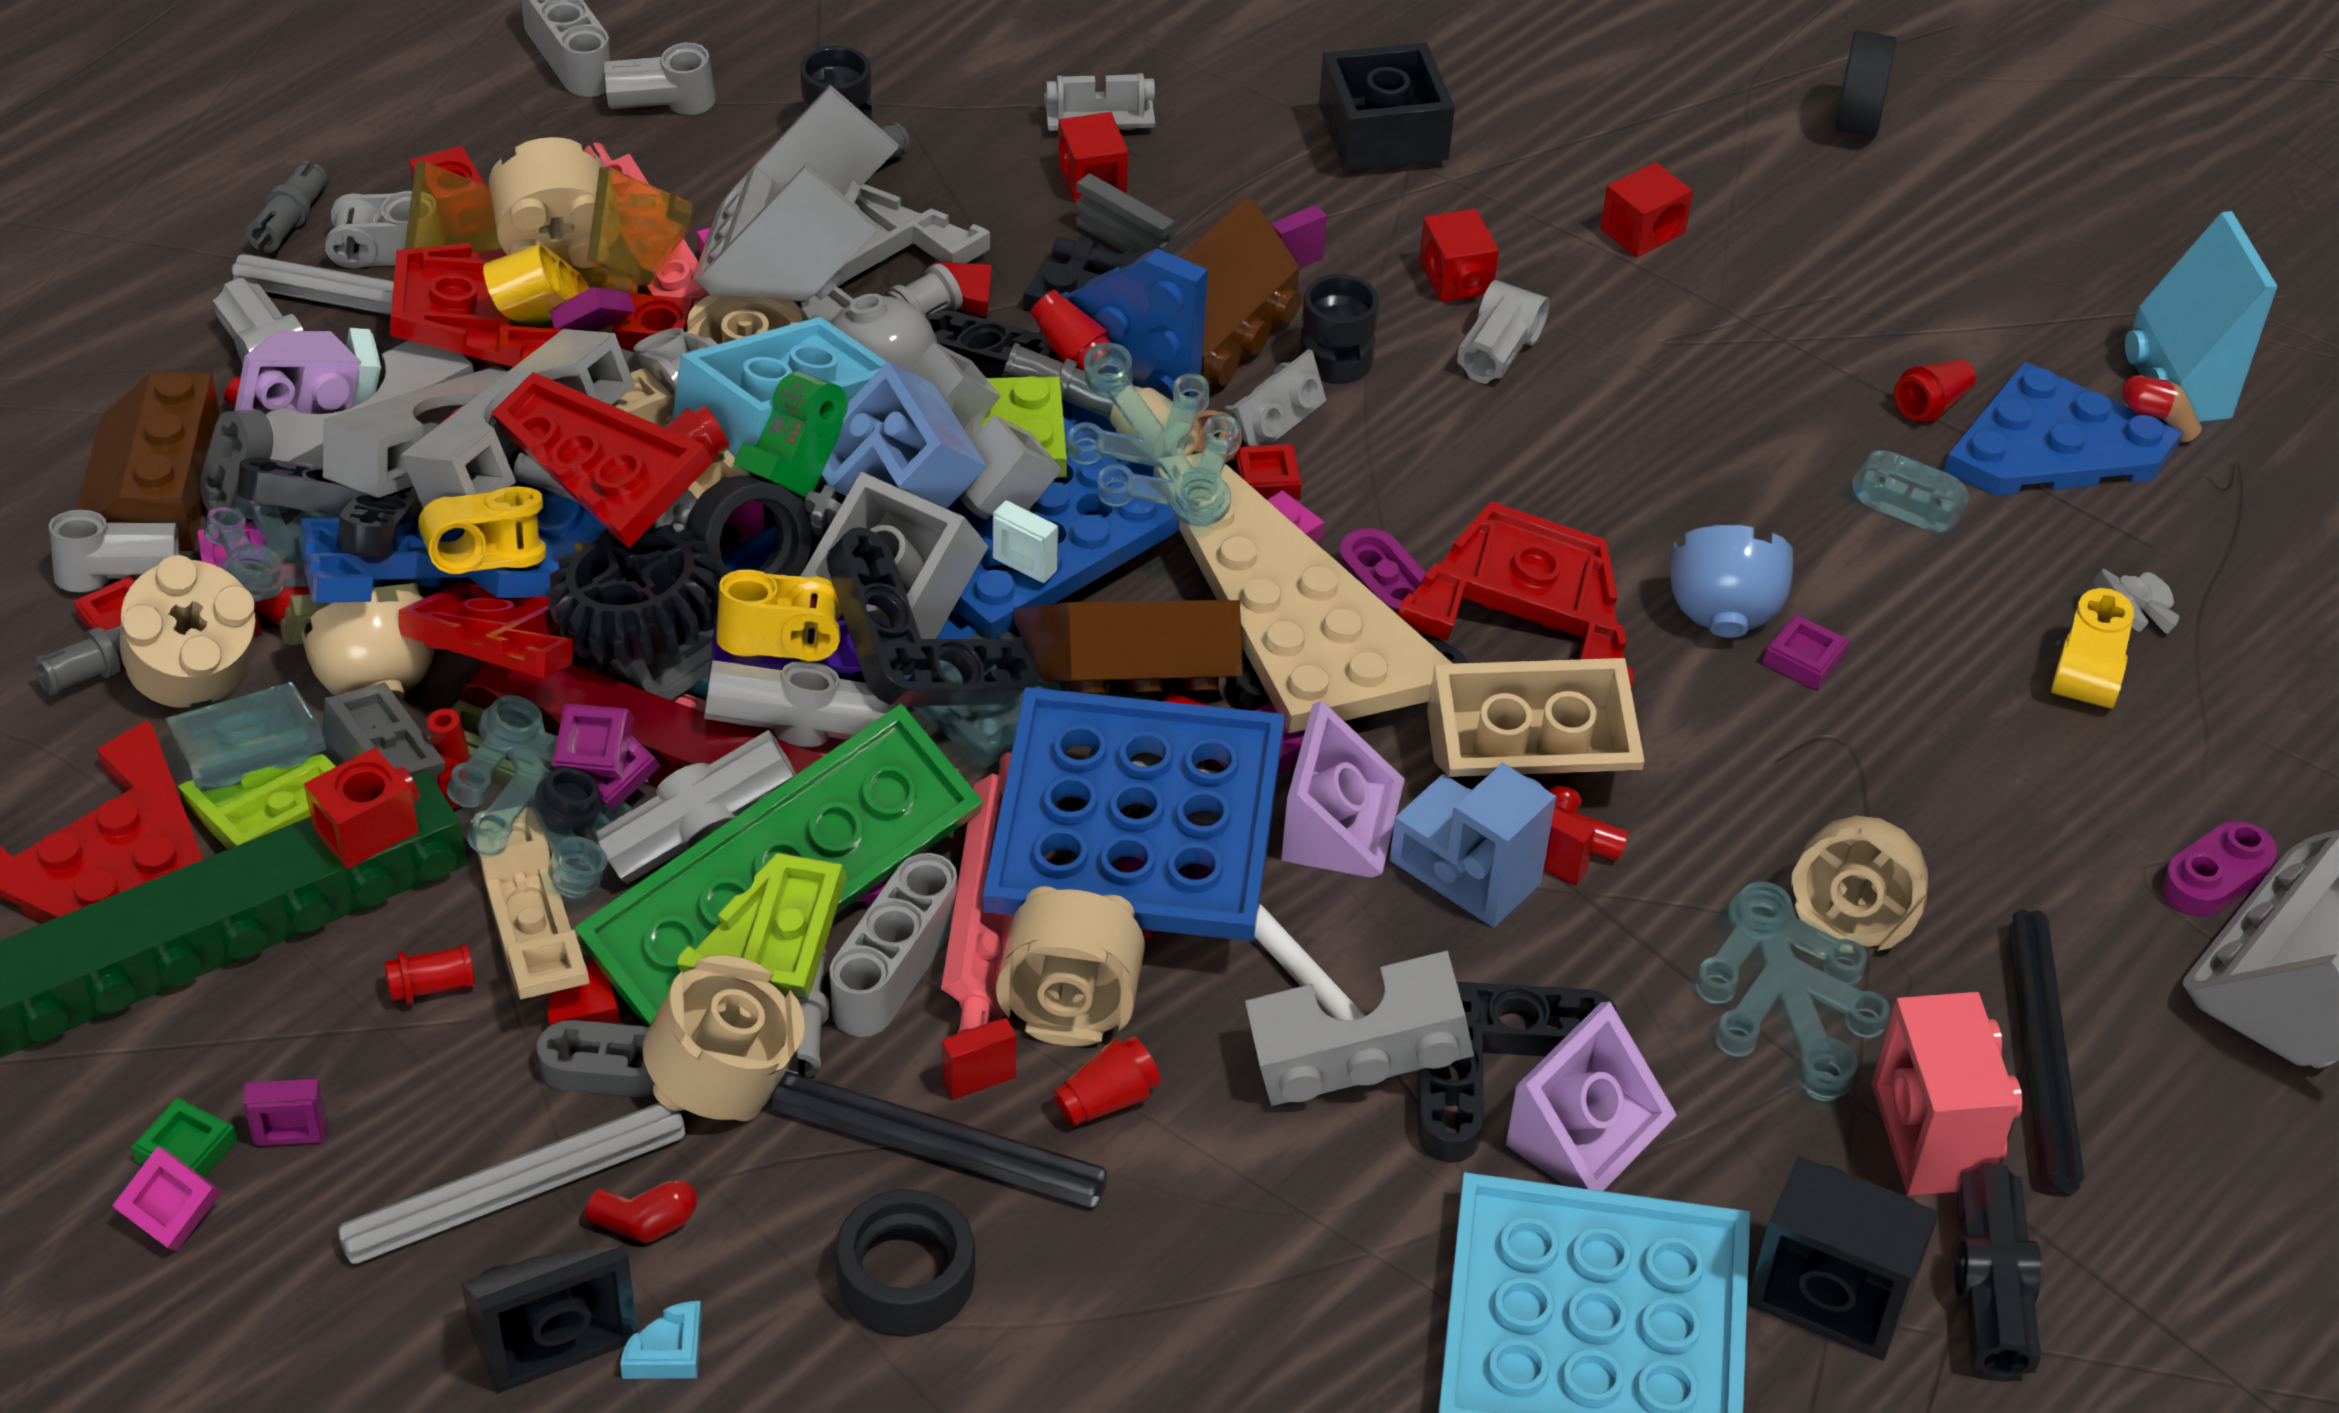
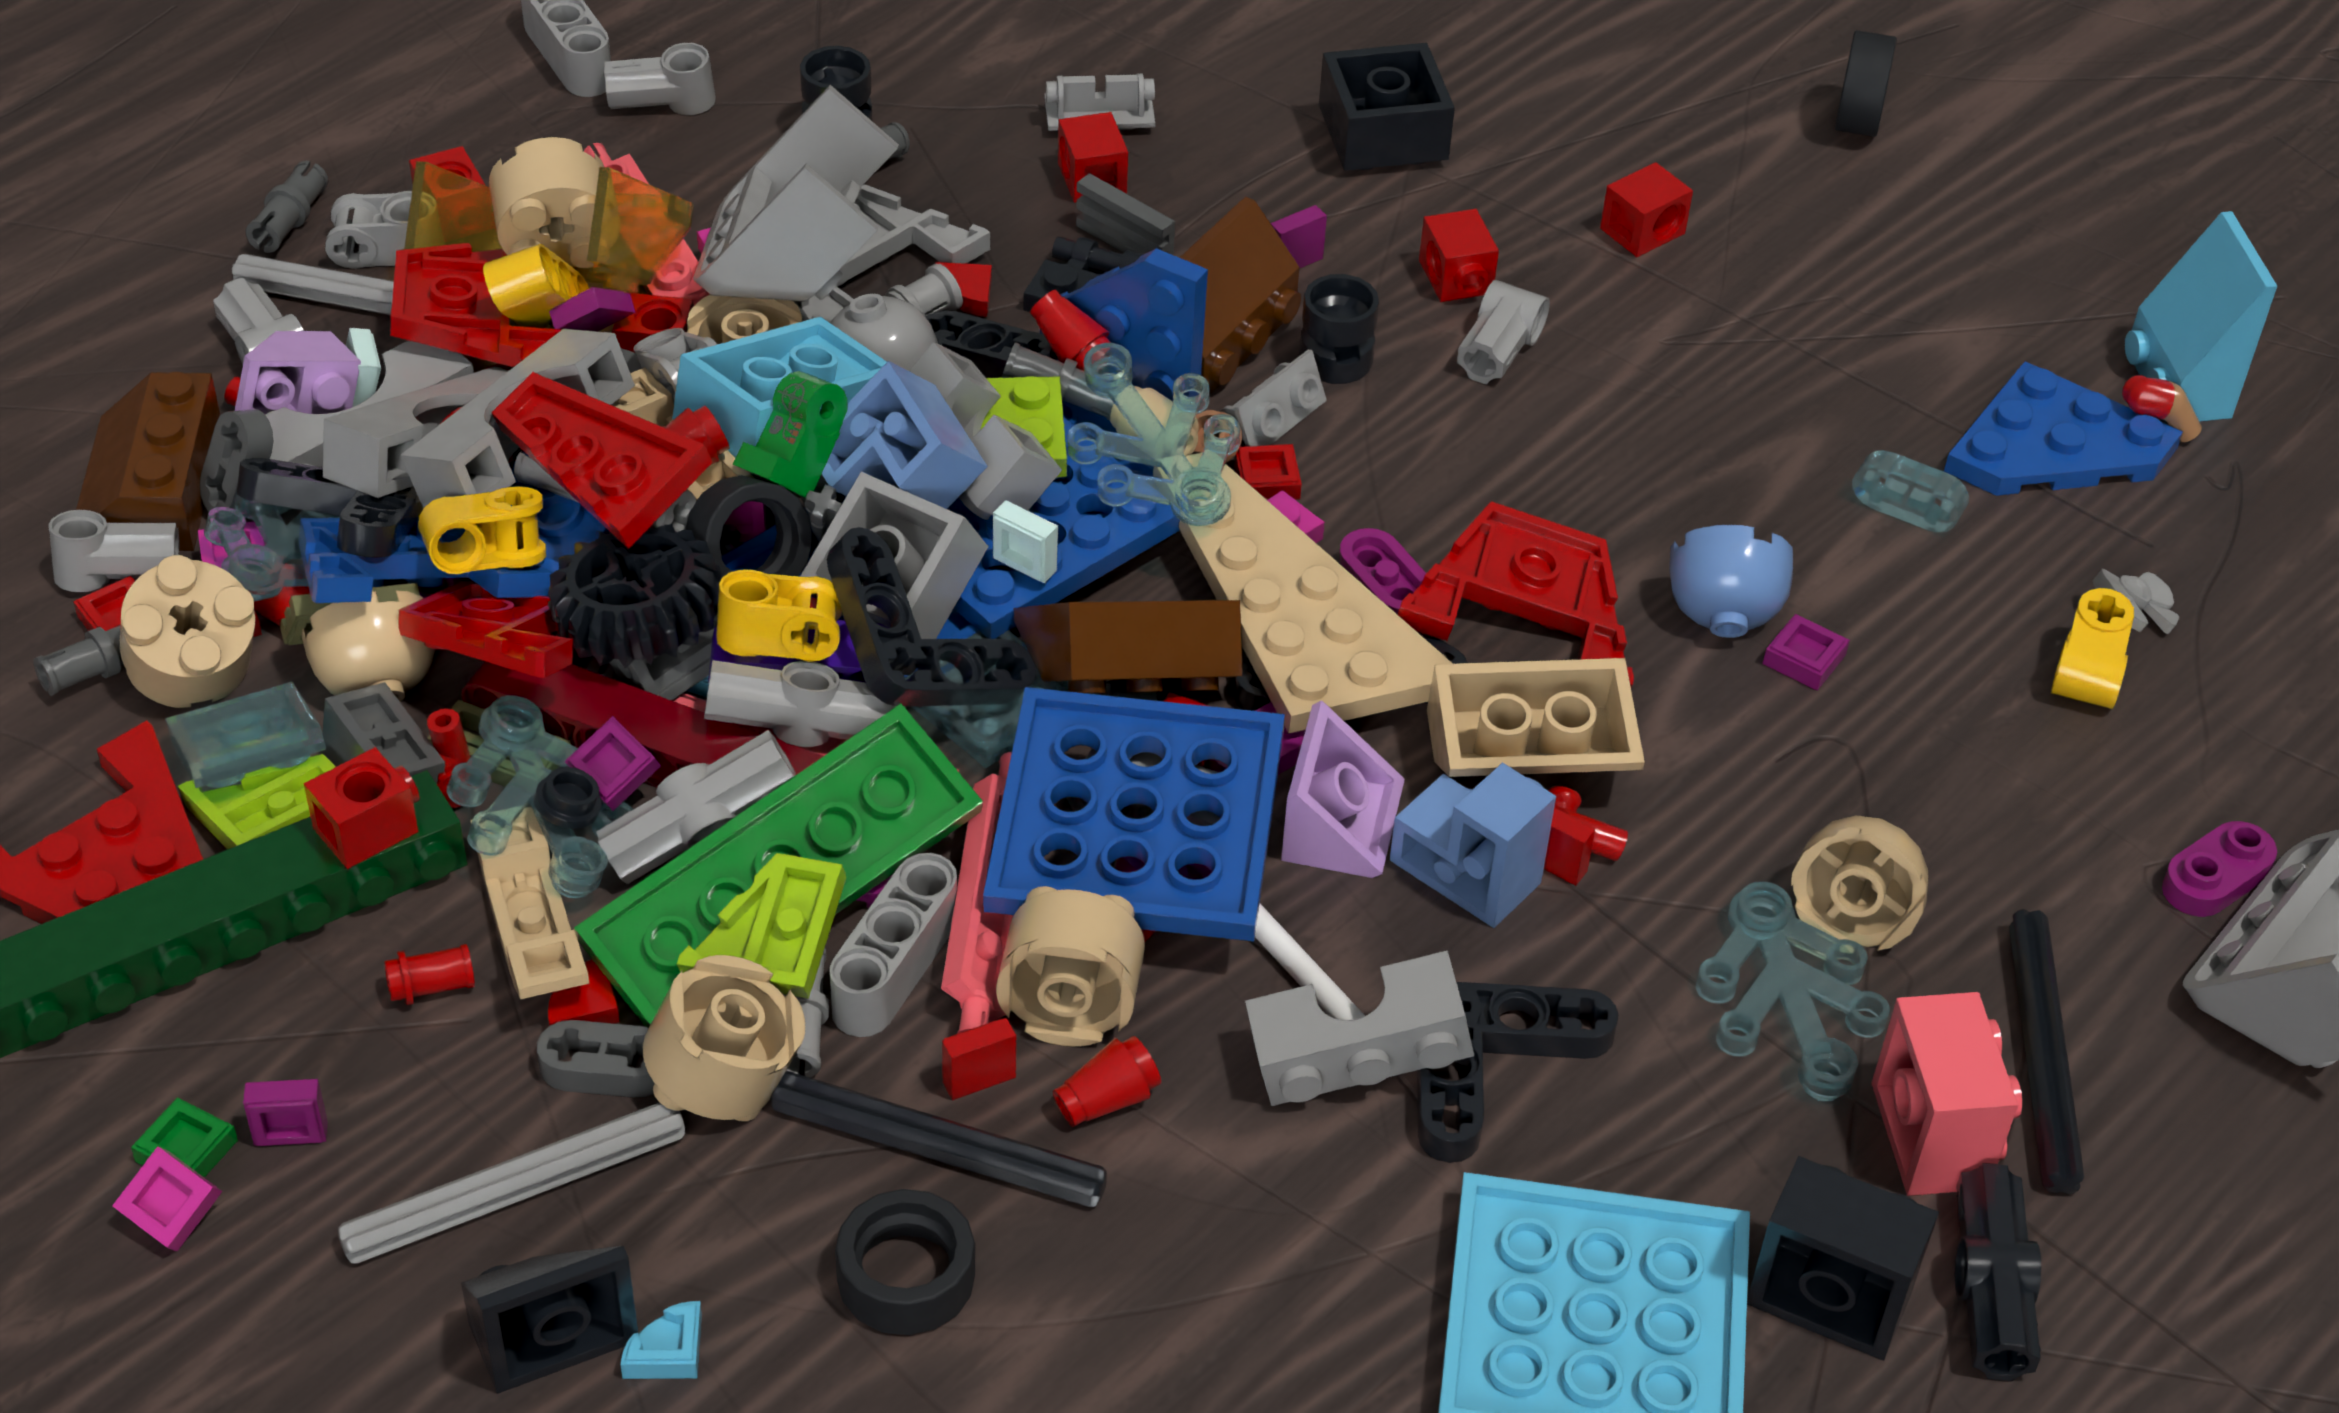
(594, 739): magenta tile -> none
(646, 1215): red arm -> none
(1588, 1105): lavender slope -> none
(1933, 388): red cone -> none

